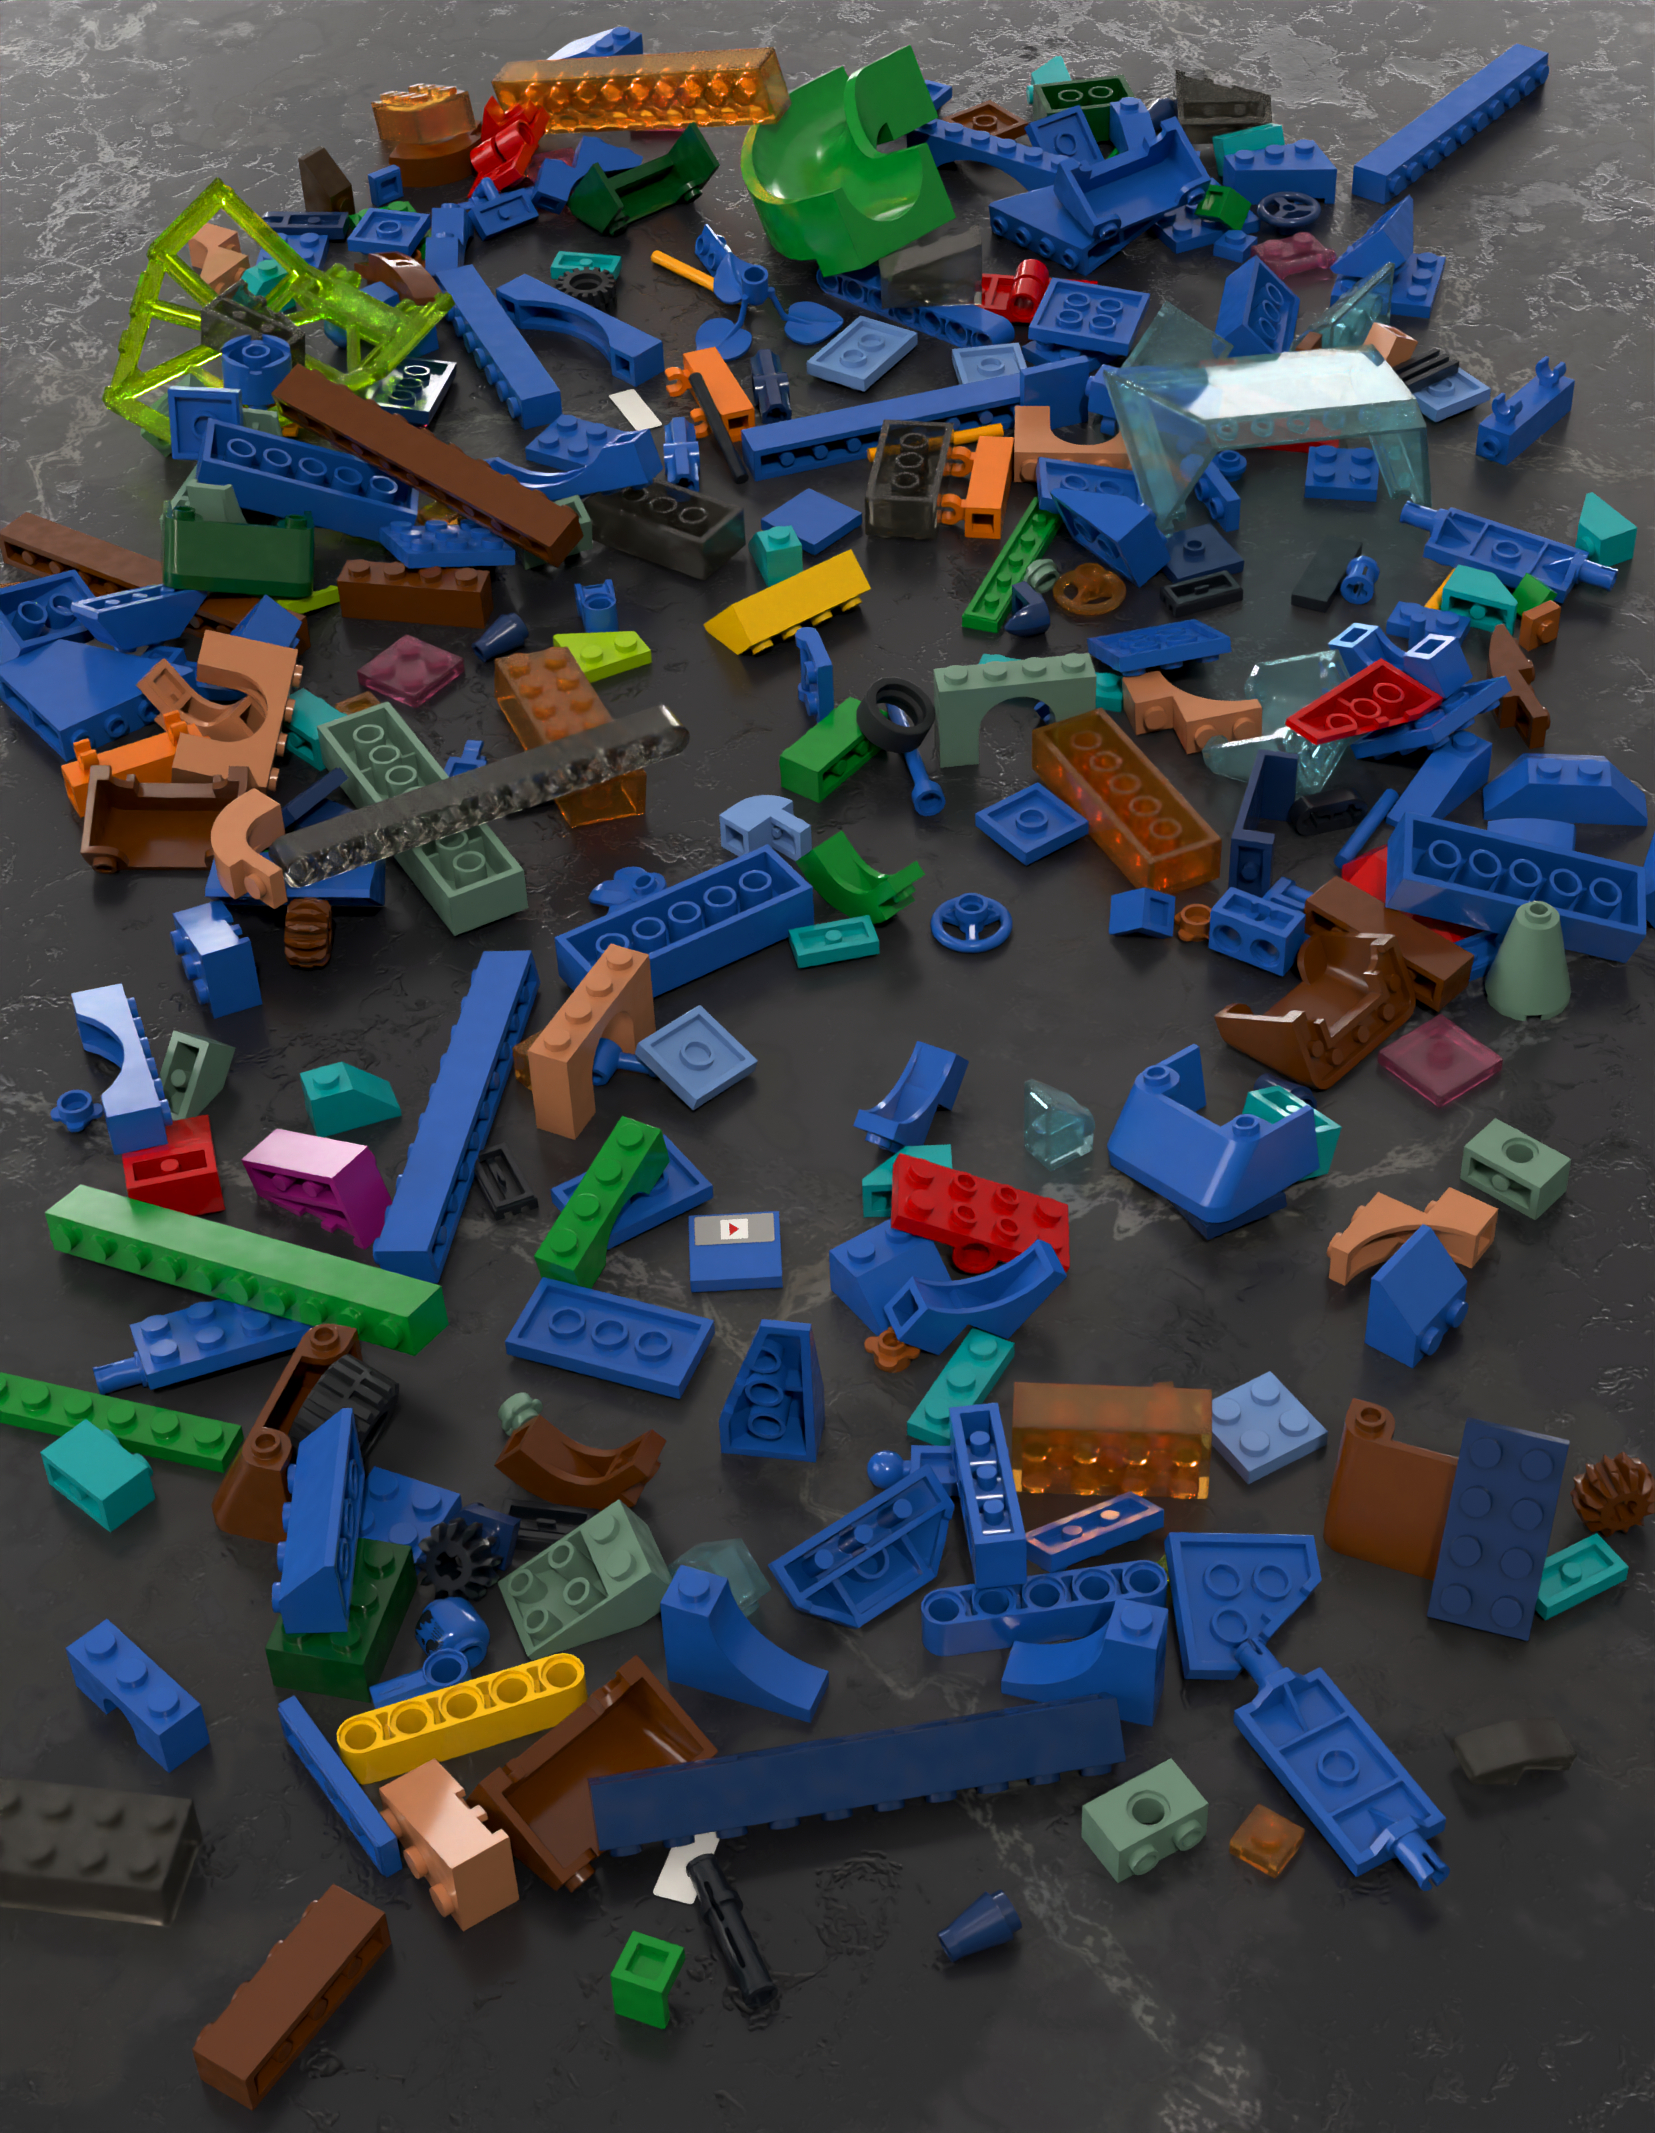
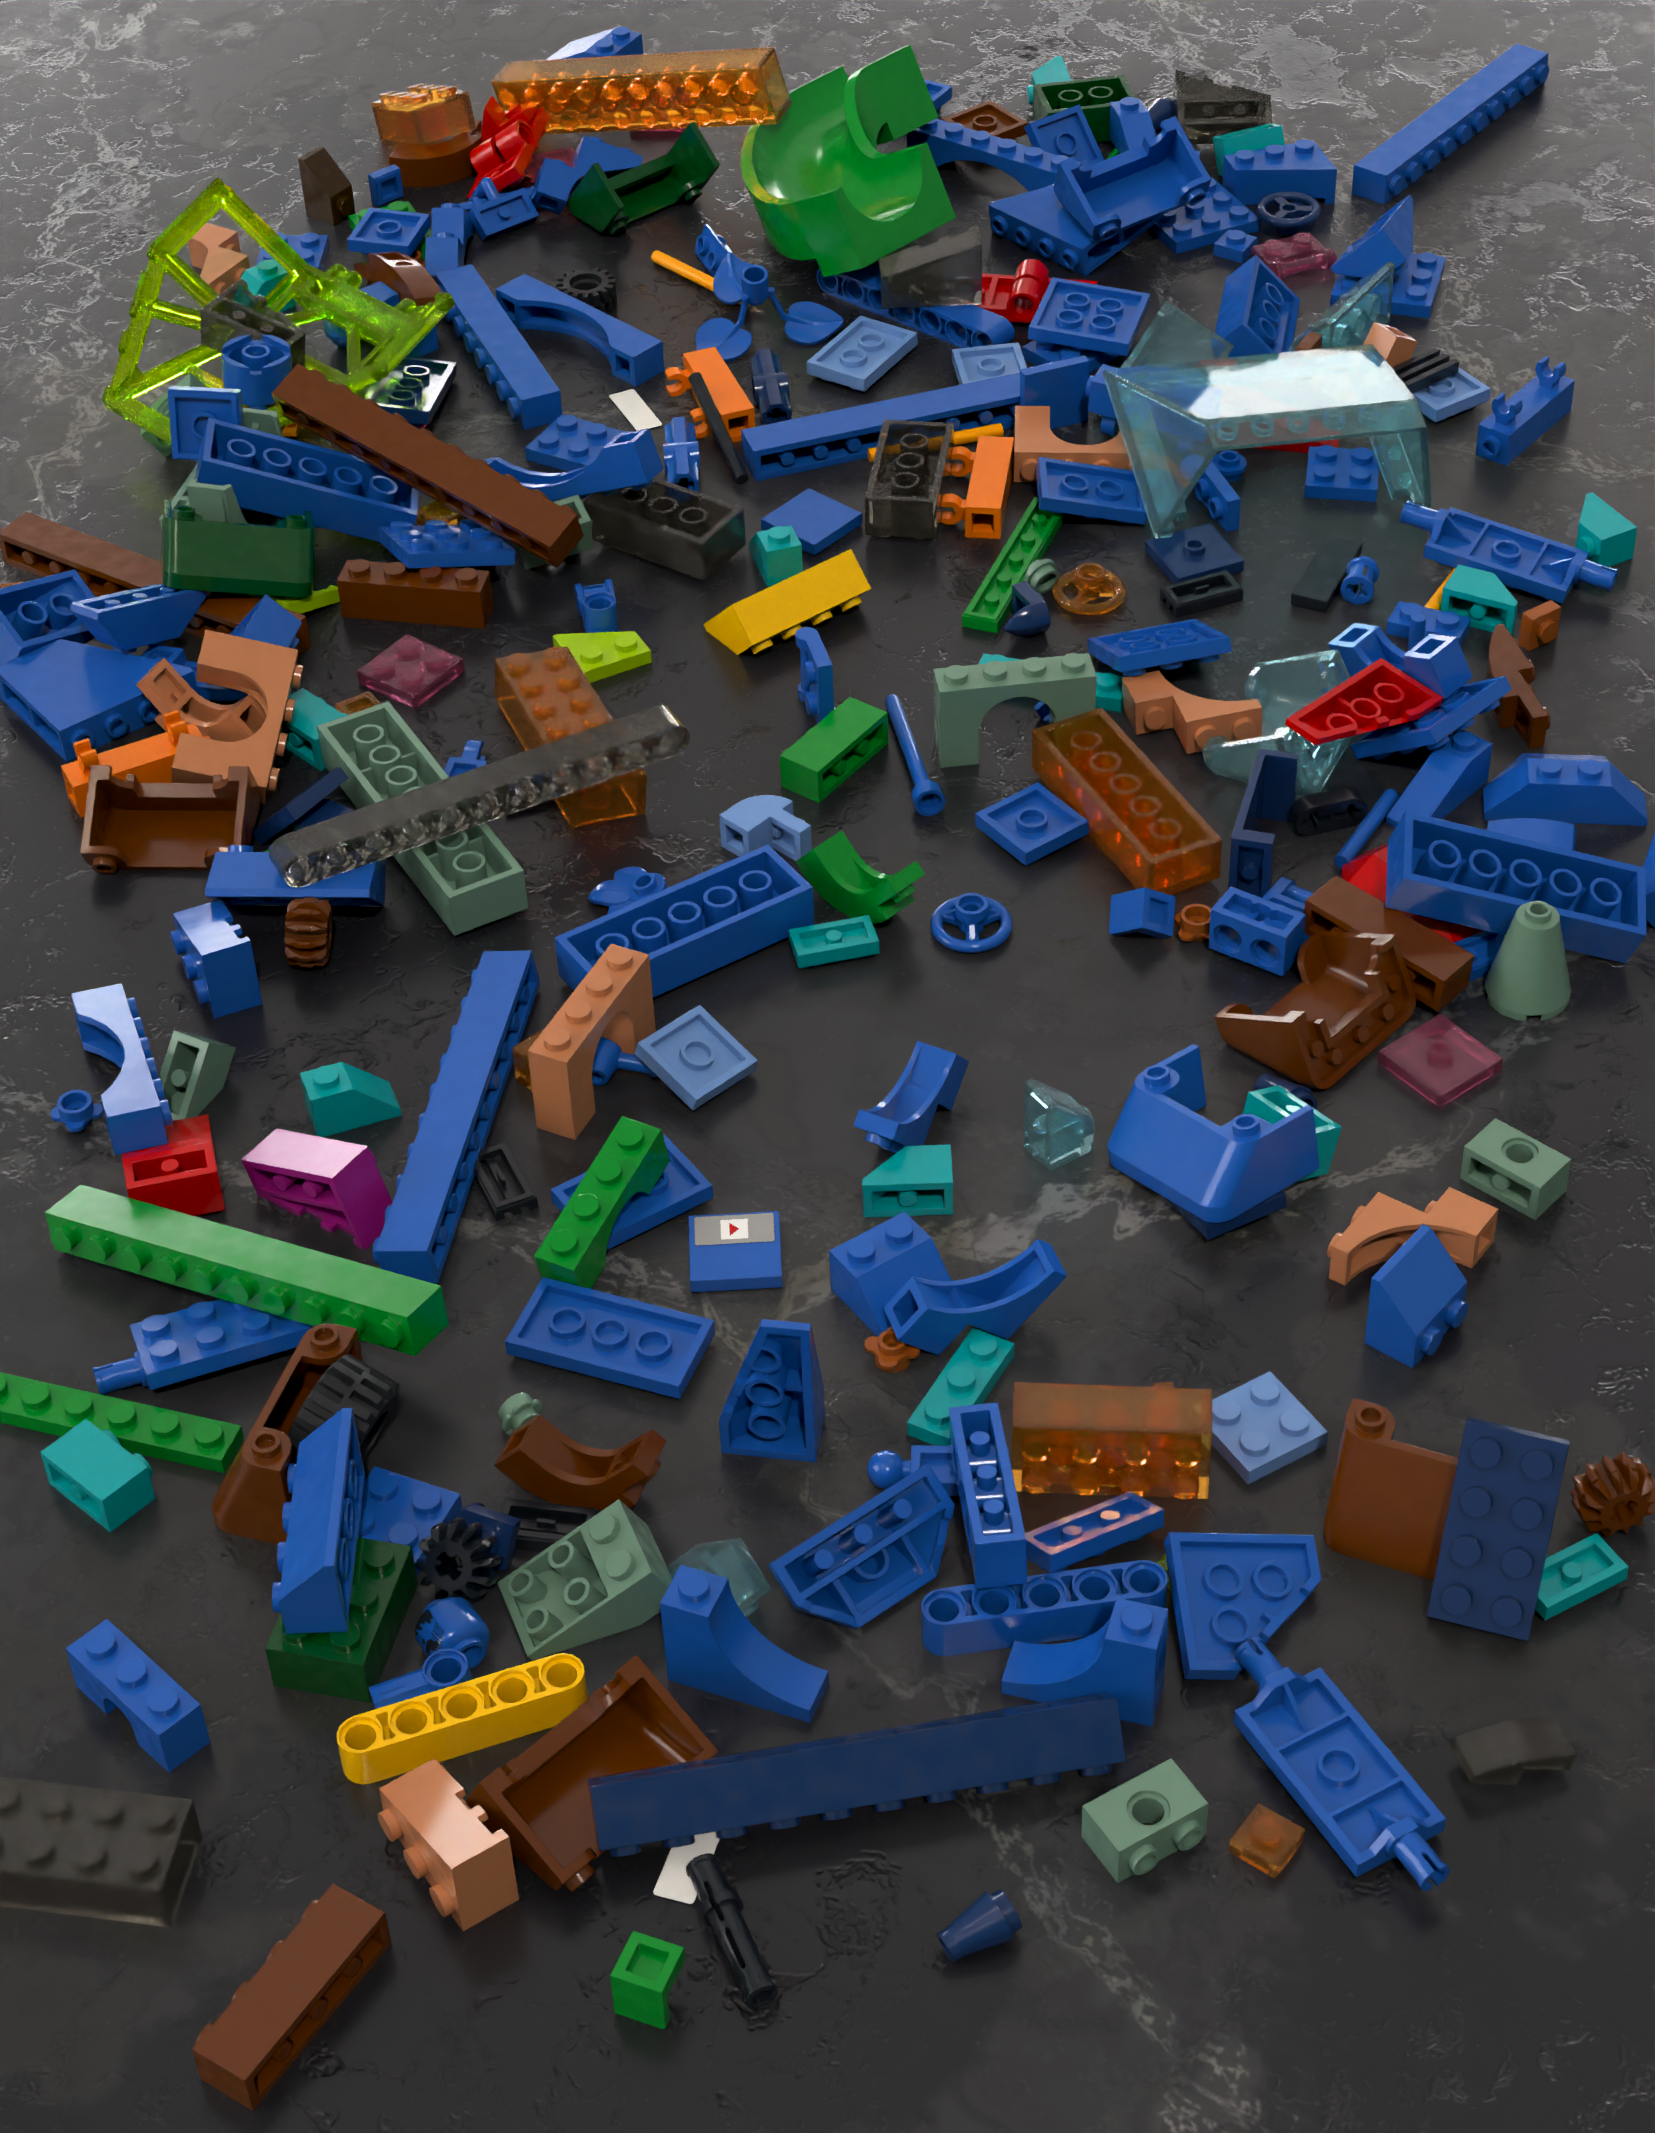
(238, 837): nougat arch -> none
(298, 223): dark blue plate -> none
(340, 1787): blue tile -> none
(502, 636): dark blue cone -> none
(568, 261): teal plate -> none
(904, 696): black tyre -> none
(974, 1214): red plate -> none
(1115, 531): blue slope -> none
(1223, 206): green panel -> none
(1532, 593): green tile -> none

